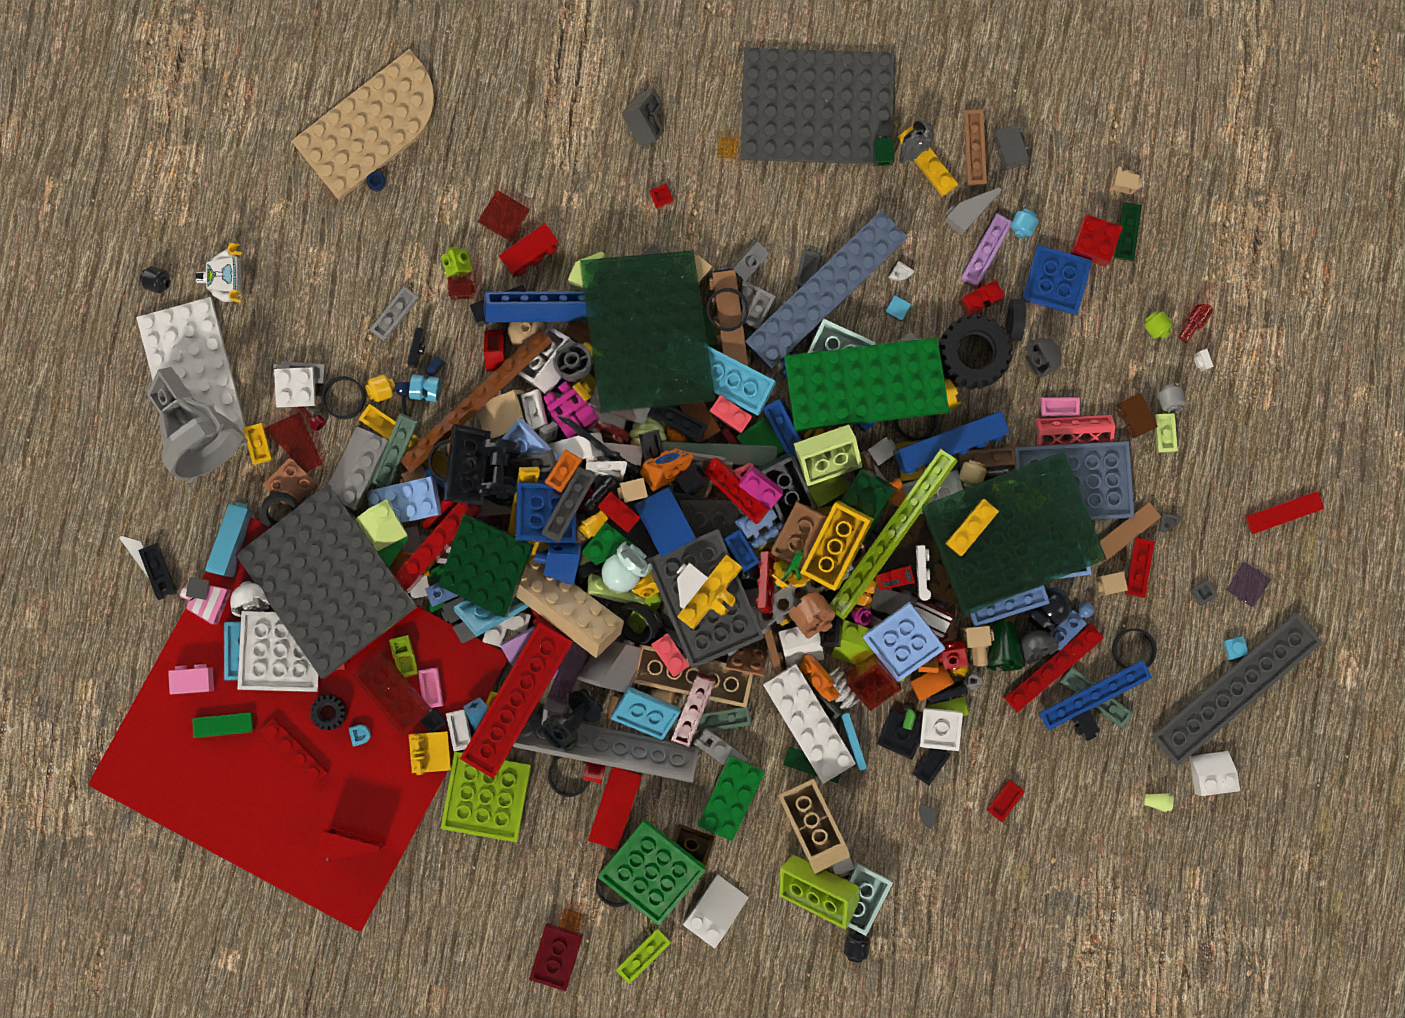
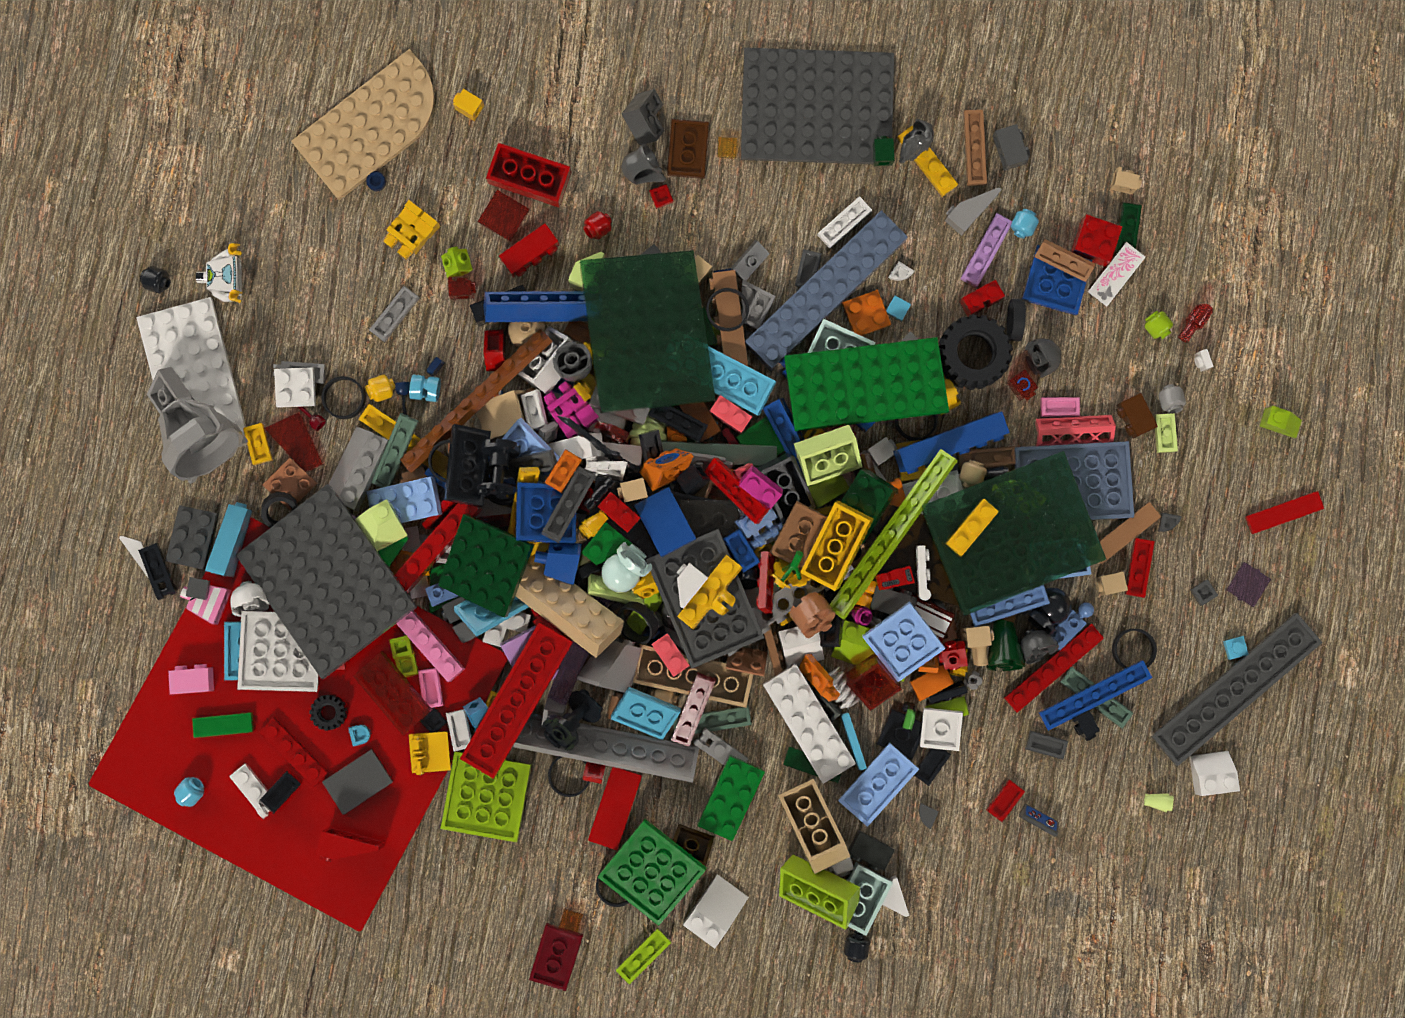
(189, 792): none -> medium azure head
(191, 537): none -> dark grey plate
(251, 788): none -> white plate
(280, 792): none -> black tile
(357, 781): none -> dark grey tile
(410, 237): none -> yellow hips
(417, 347): black plate -> none
(430, 646): none -> bright pink brick
(468, 104): none -> yellow brick
(528, 175): none -> red brick
(597, 225): none -> red head
(642, 166): none -> dark grey piece
(687, 148): none -> reddish brown tile
(844, 222): none -> white plate
(866, 313): none -> orange plate
(870, 850): none -> pearl dark grey brick
(878, 784): none -> light blue plate
(895, 899): none -> white slope
(1022, 386): none -> clear red brick
(1039, 820): none -> slope
(1046, 745): none -> dark grey tile
(1065, 260): none -> medium nougat plate
(1116, 274): none -> white sticker
(1280, 421): none -> lime slope

